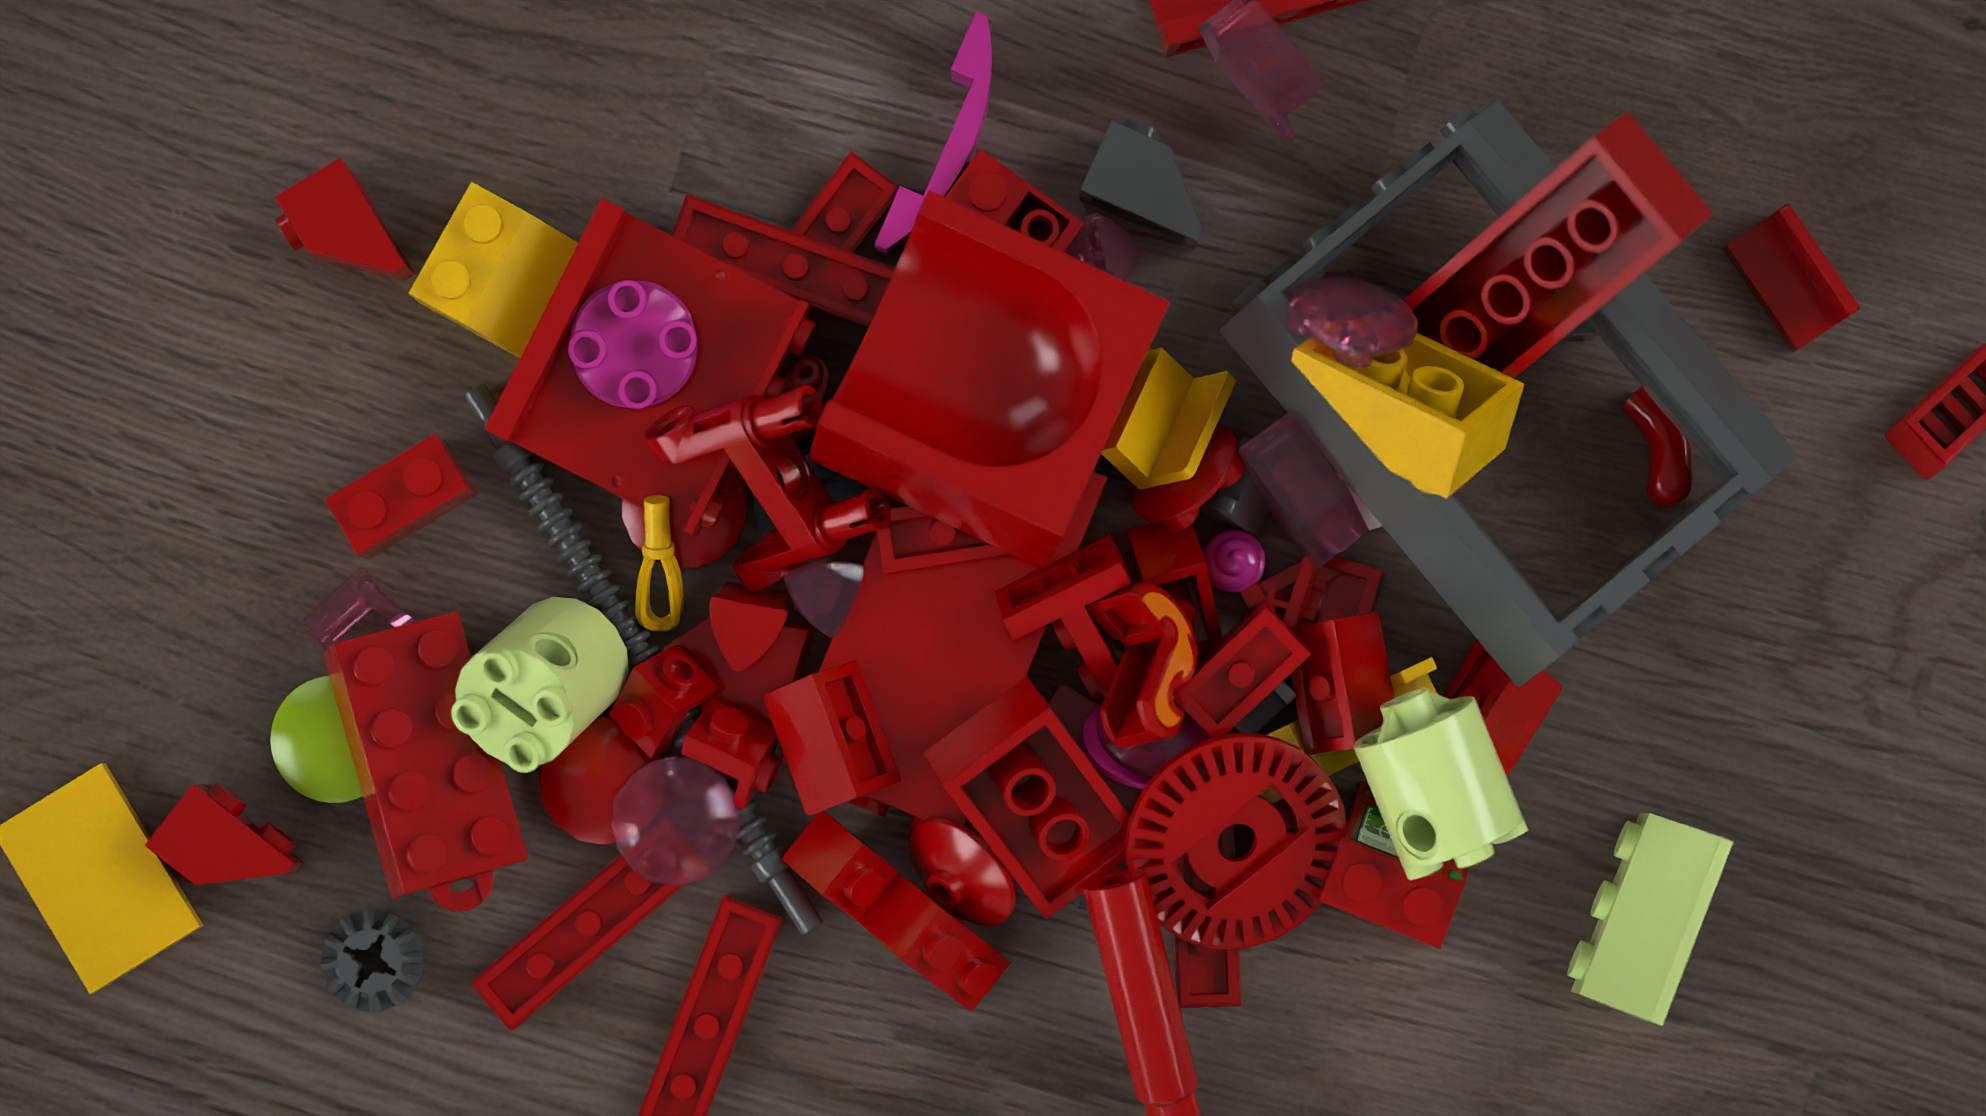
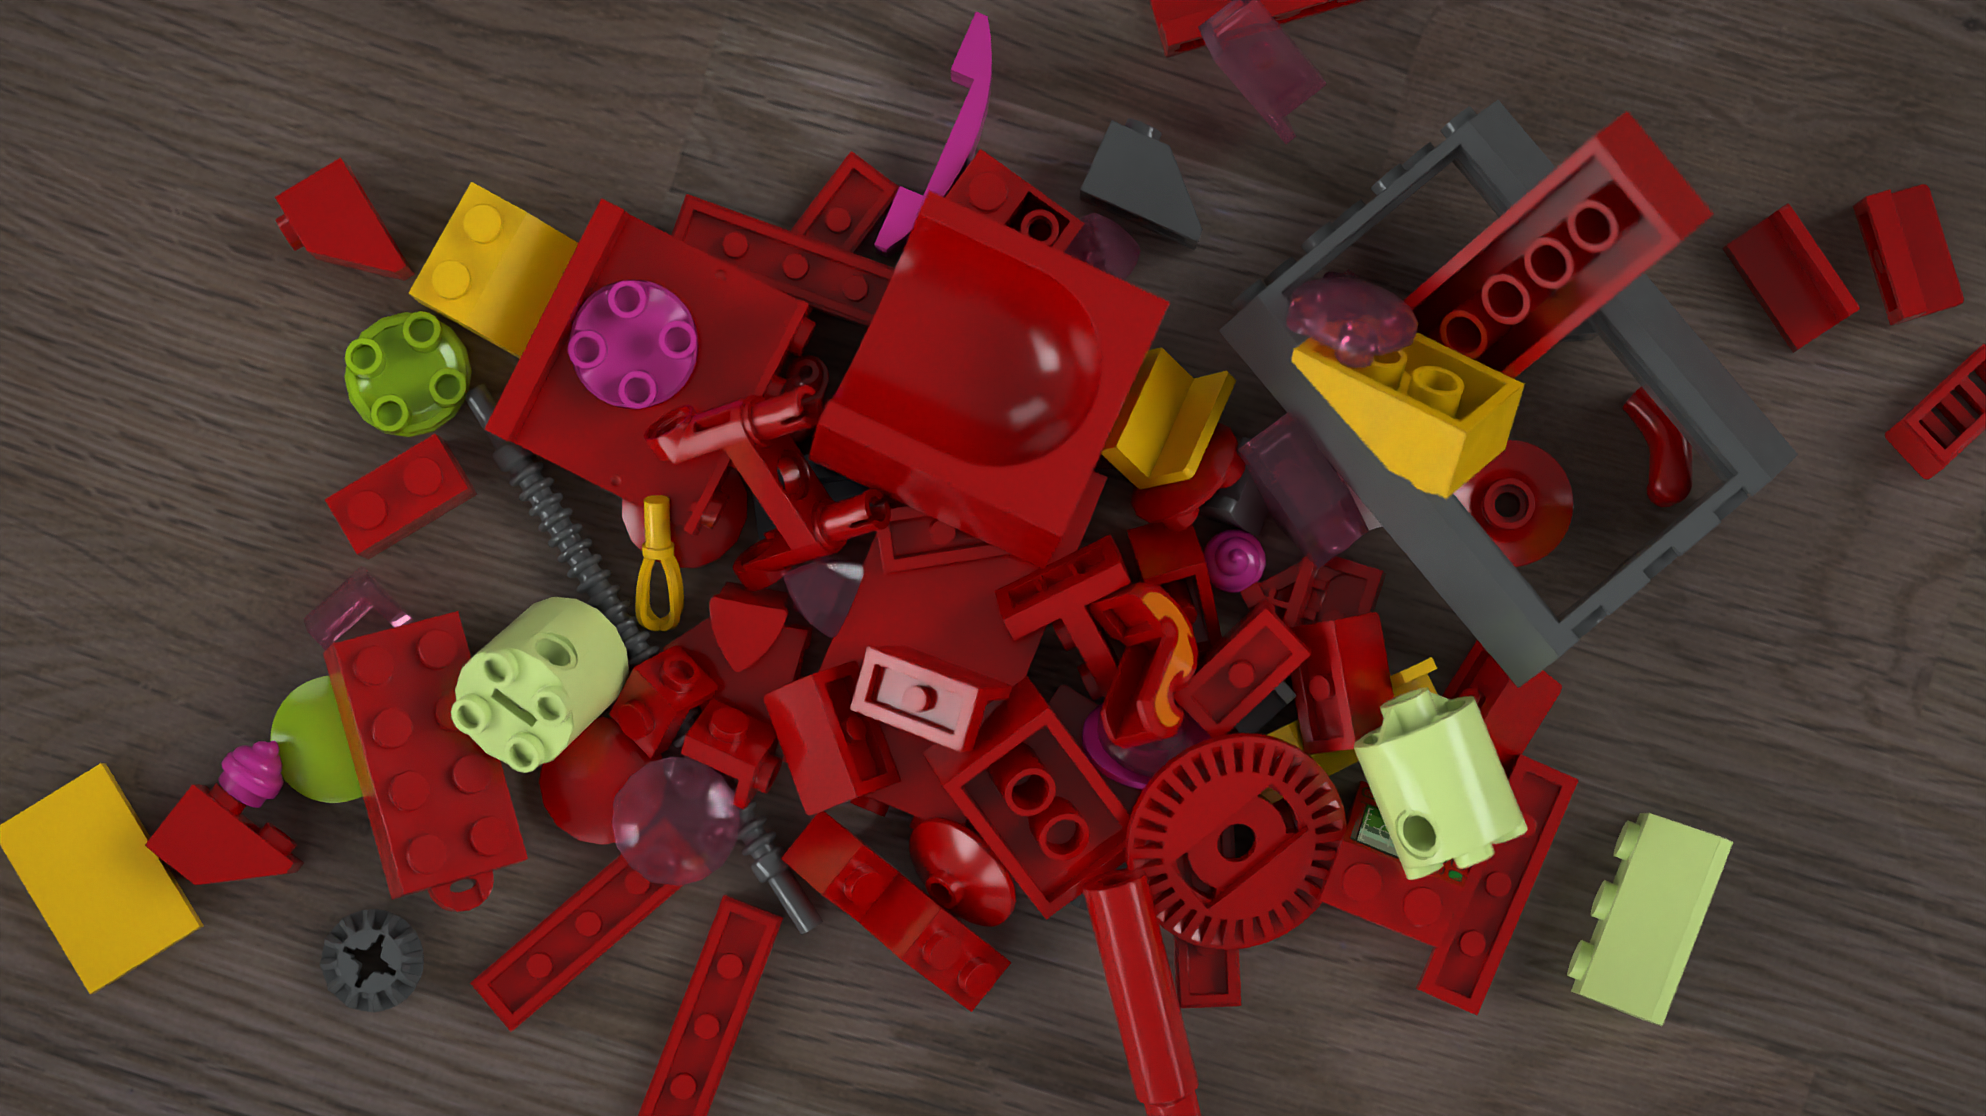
(253, 773): none -> dark pink plate
(407, 374): none -> lime dish
(925, 695): none -> panel
(1498, 891): none -> red plate
(1541, 496): none -> red dish
(1908, 253): none -> red panel

